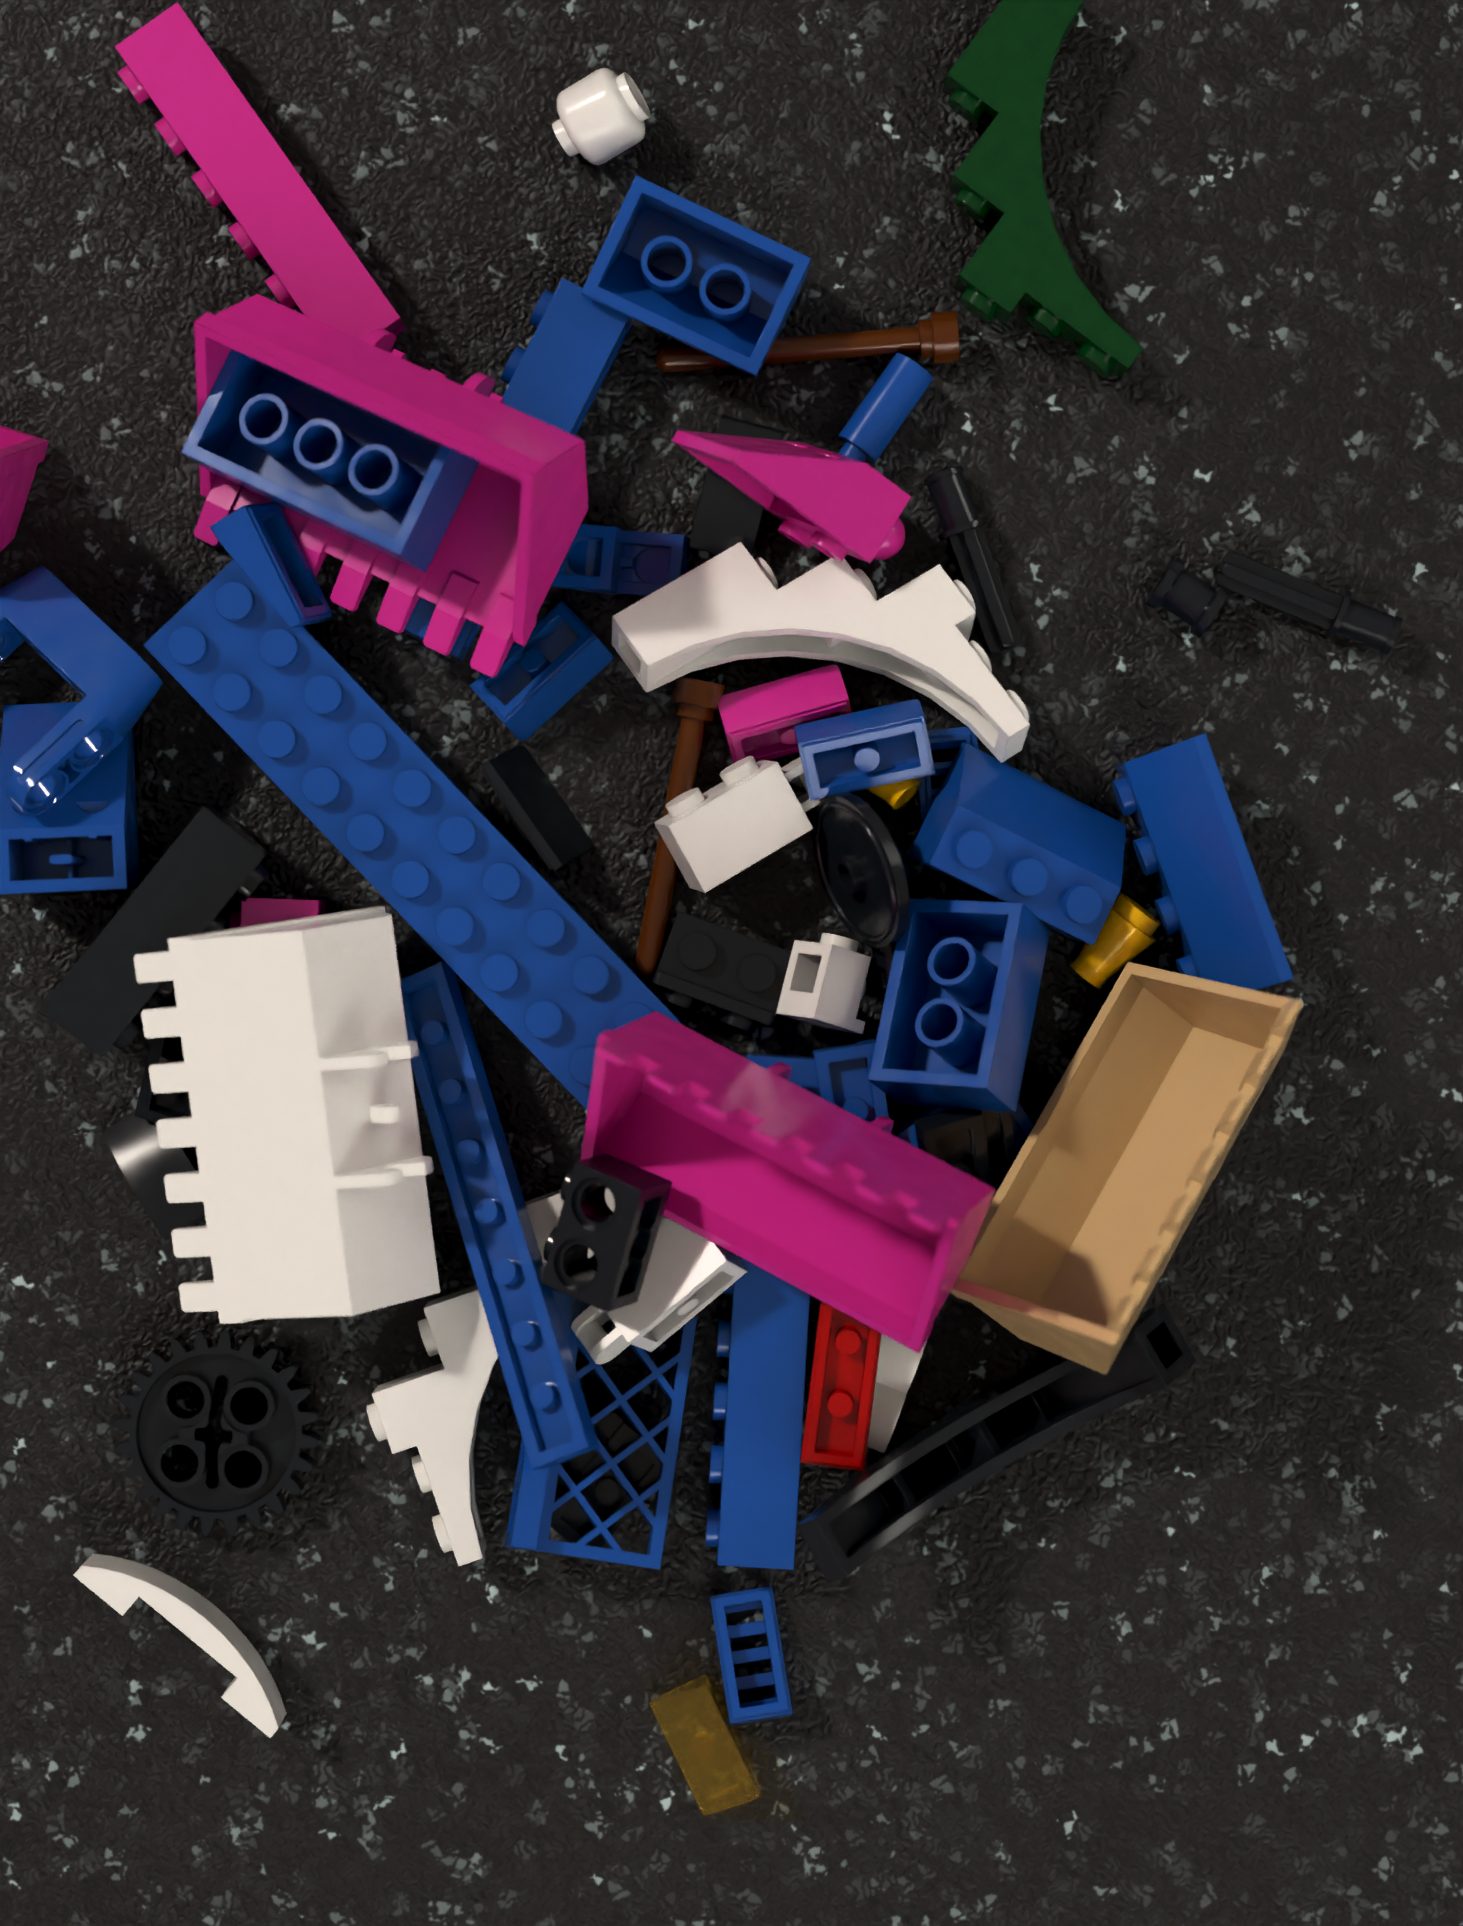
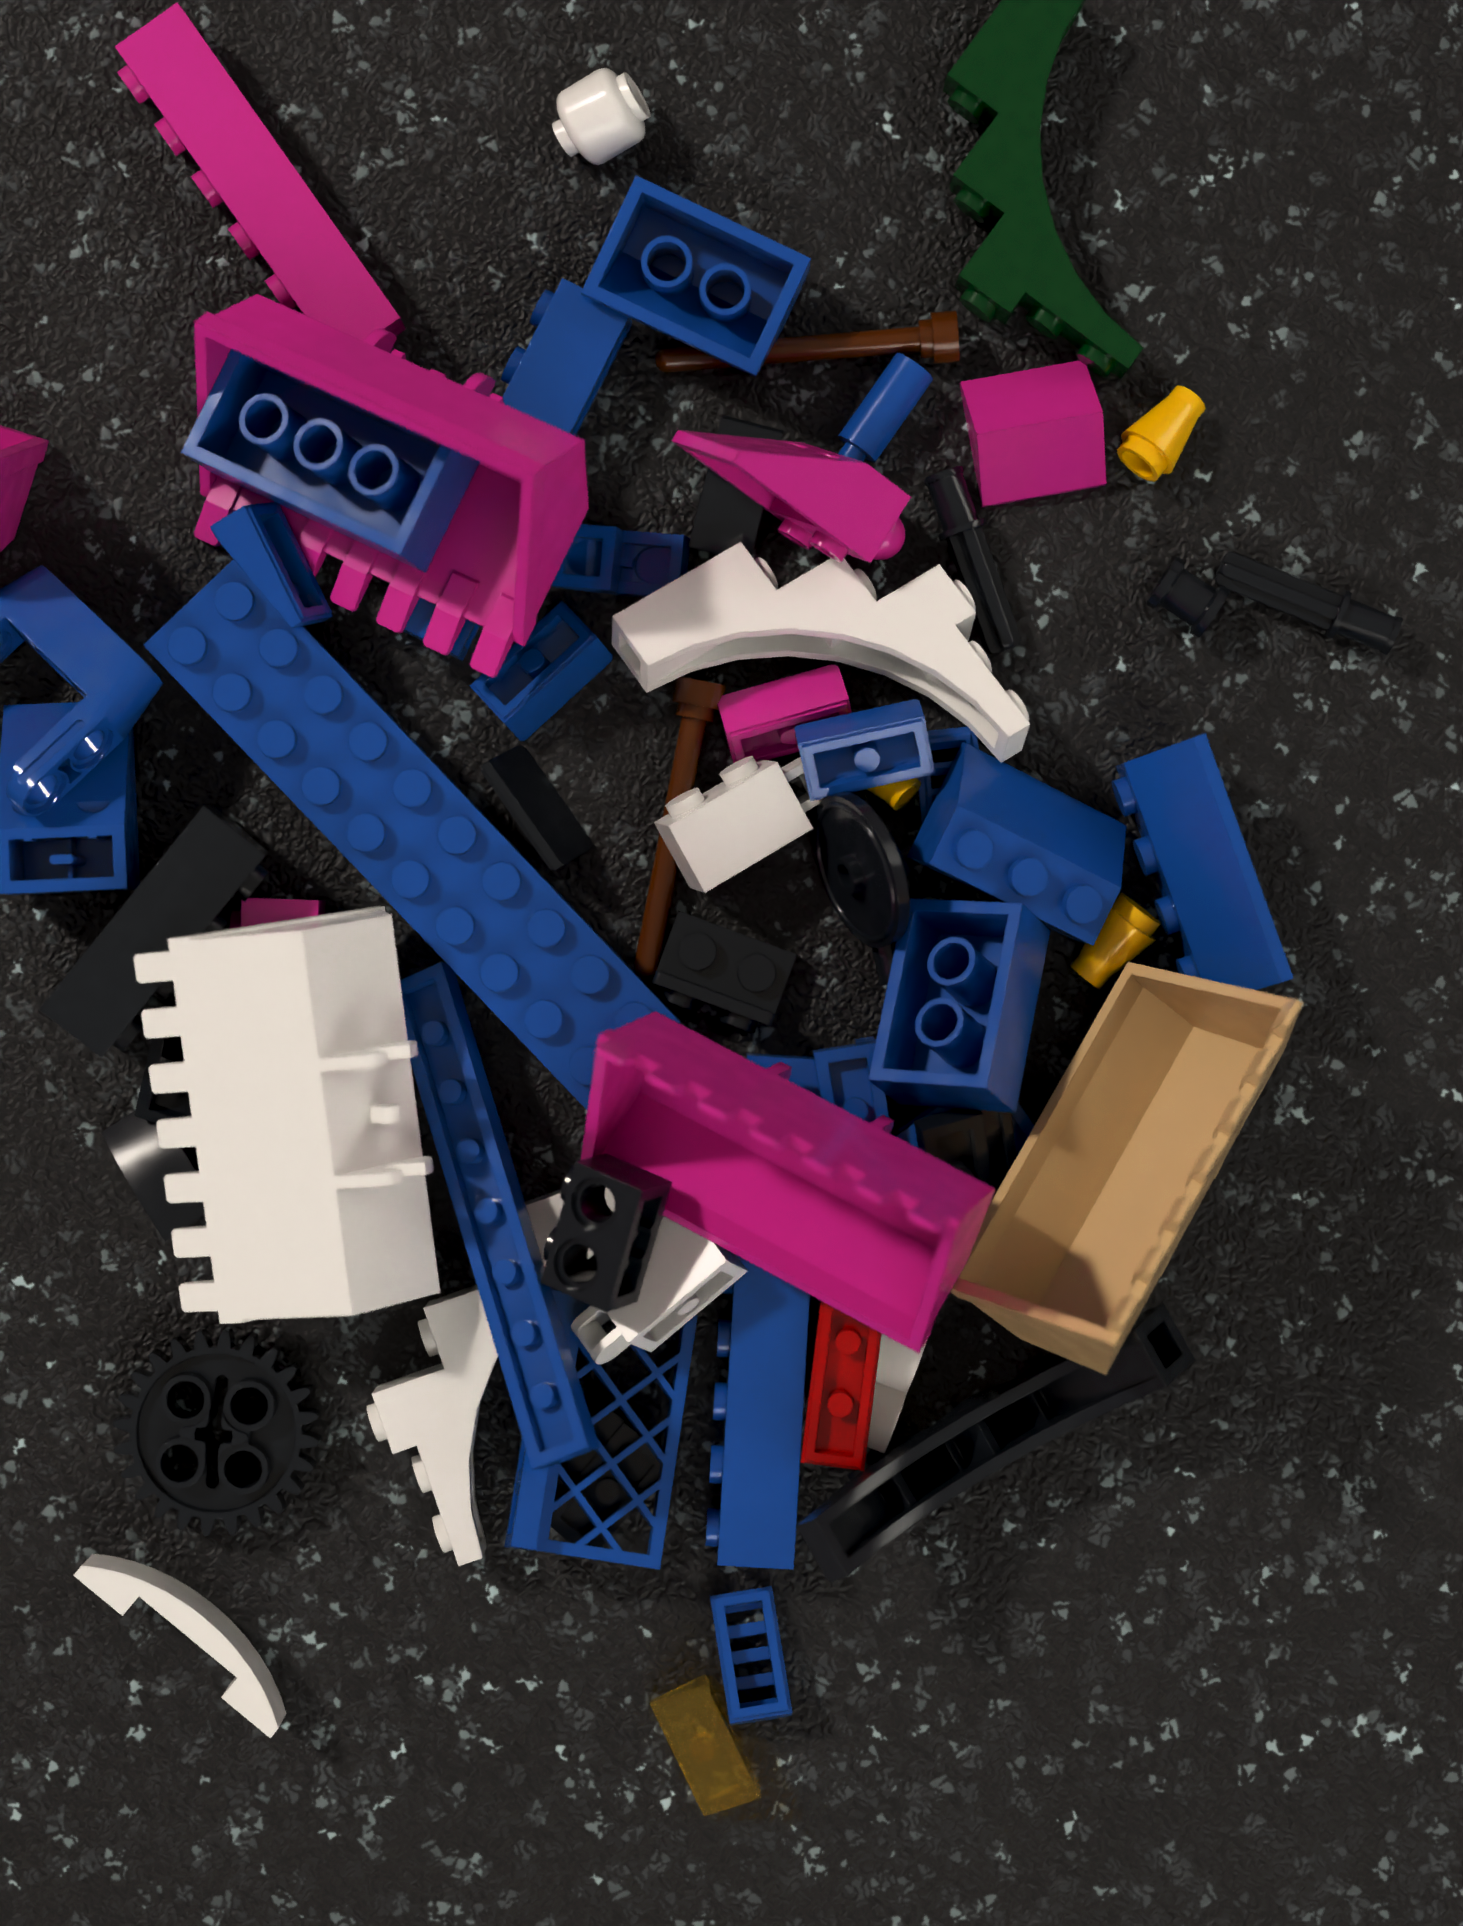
(825, 983): white brick -> none
(1035, 433): none -> dark pink slope
(1159, 436): none -> yellow cone

